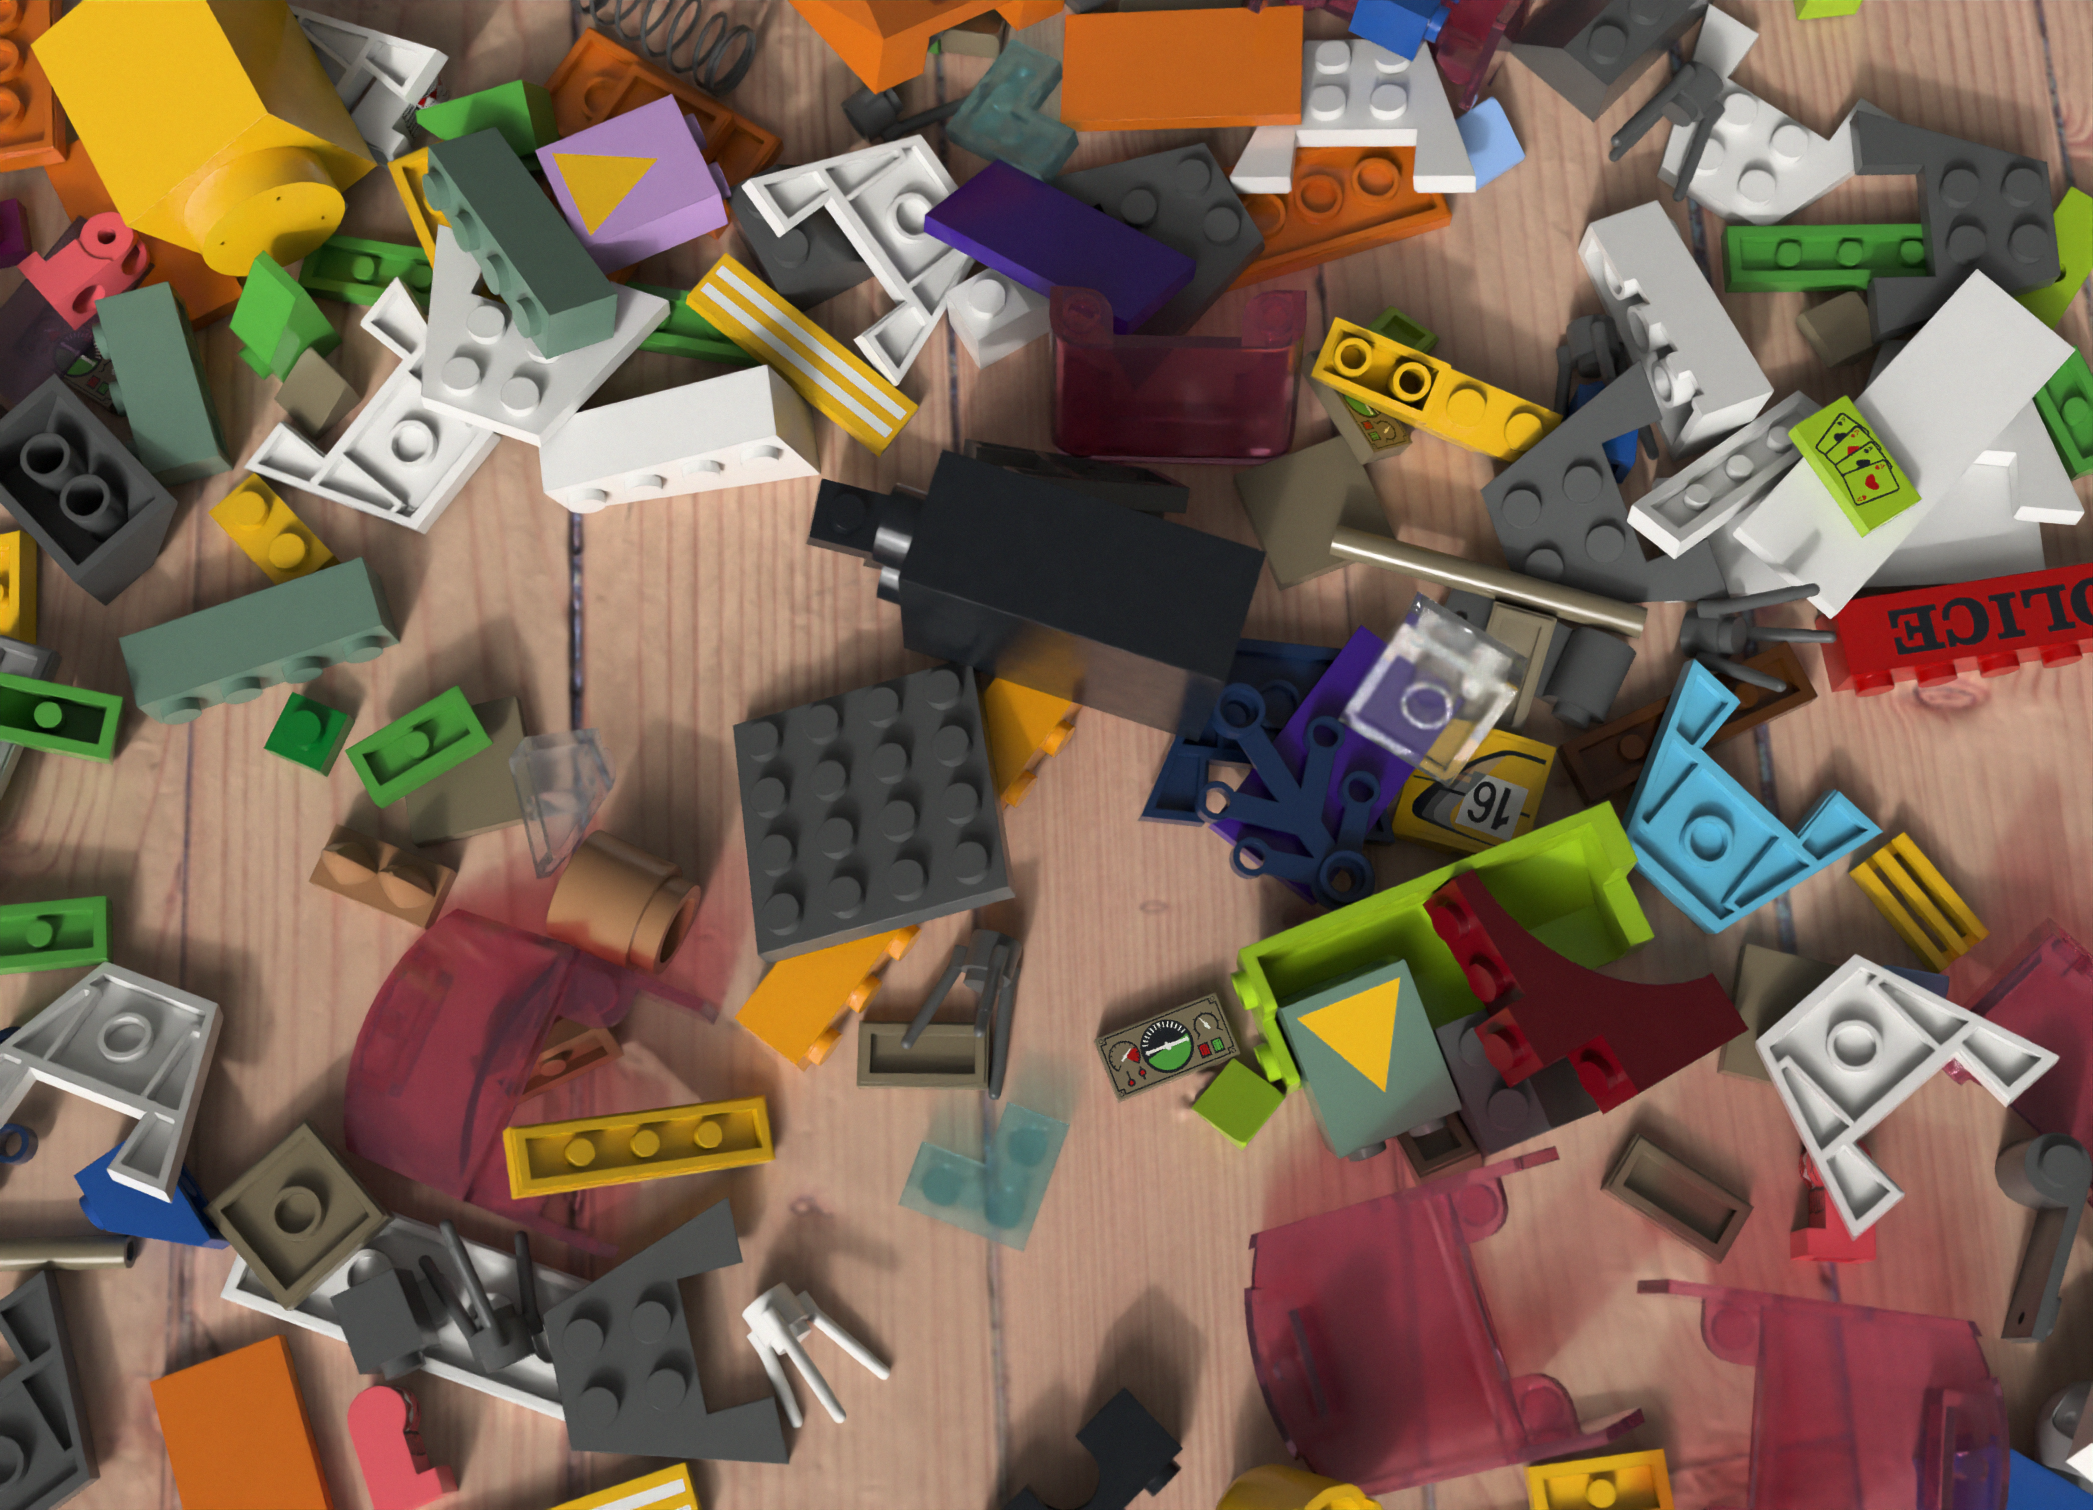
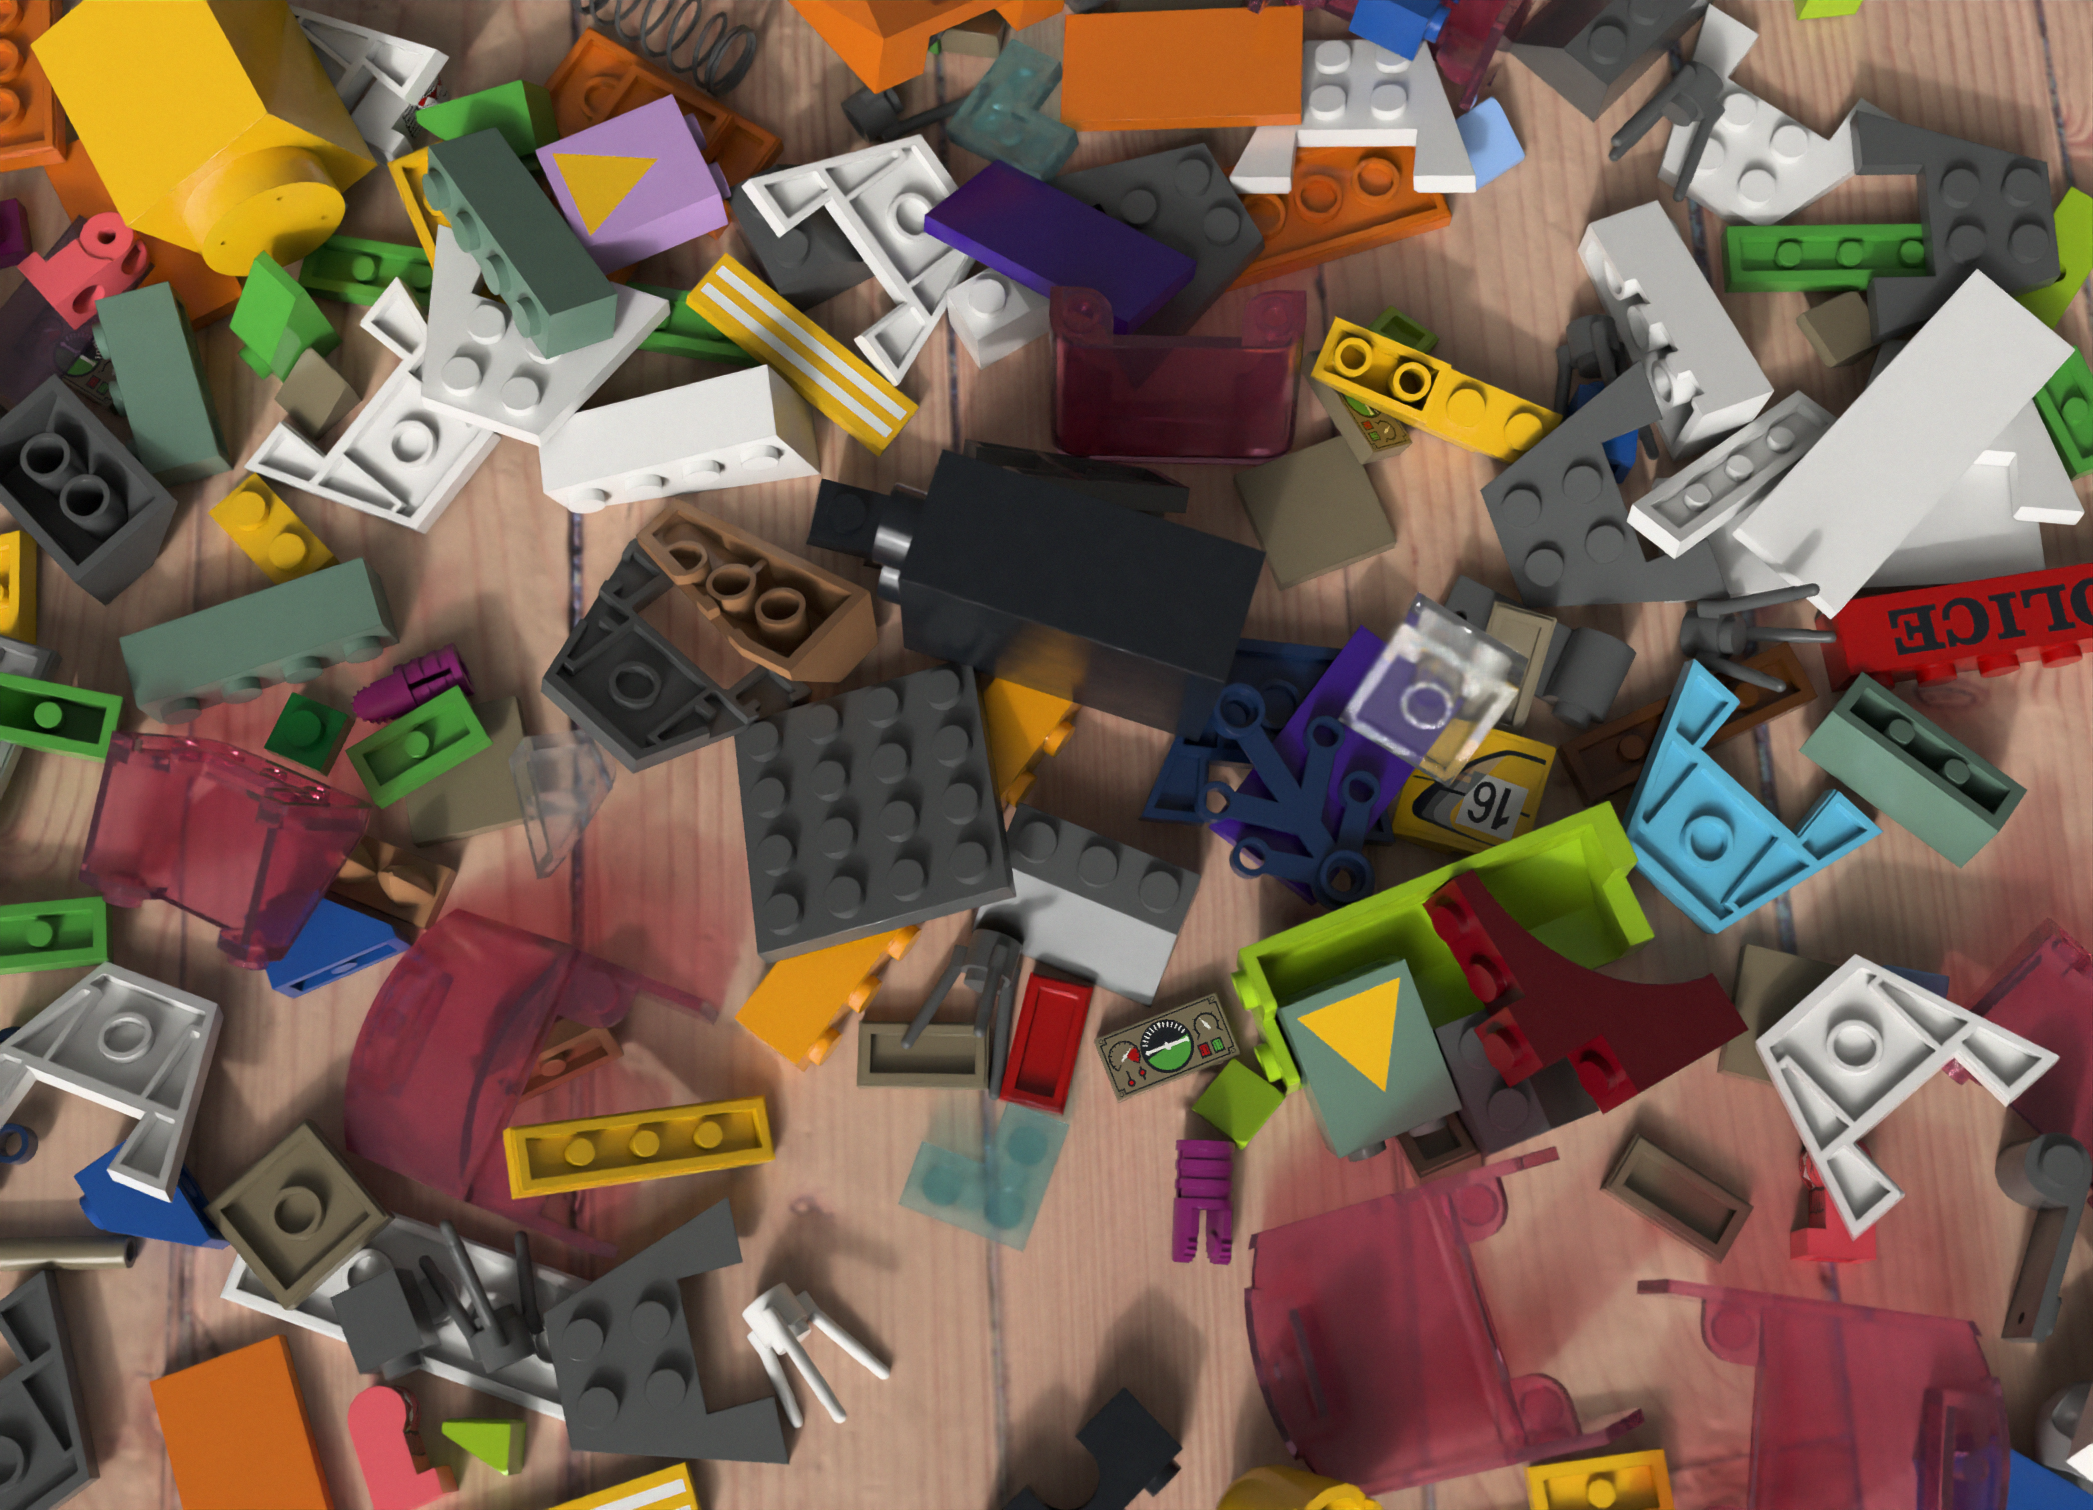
(219, 839): none -> clear pink windscreen
(333, 947): none -> blue slope
(413, 685): none -> magenta hinge
(493, 1440): none -> lime slope
(623, 904): medium nougat piece -> none
(640, 690): none -> dark grey wing
(763, 597): none -> medium nougat wedge
(1046, 1044): none -> red tile
(1091, 905): none -> dark grey slope
(1203, 1184): none -> magenta hinge
(1488, 581): dark tan piece -> none
(1854, 466): lime tile -> none
(1913, 770): none -> sand green brick
(1937, 888): yellow tile -> none

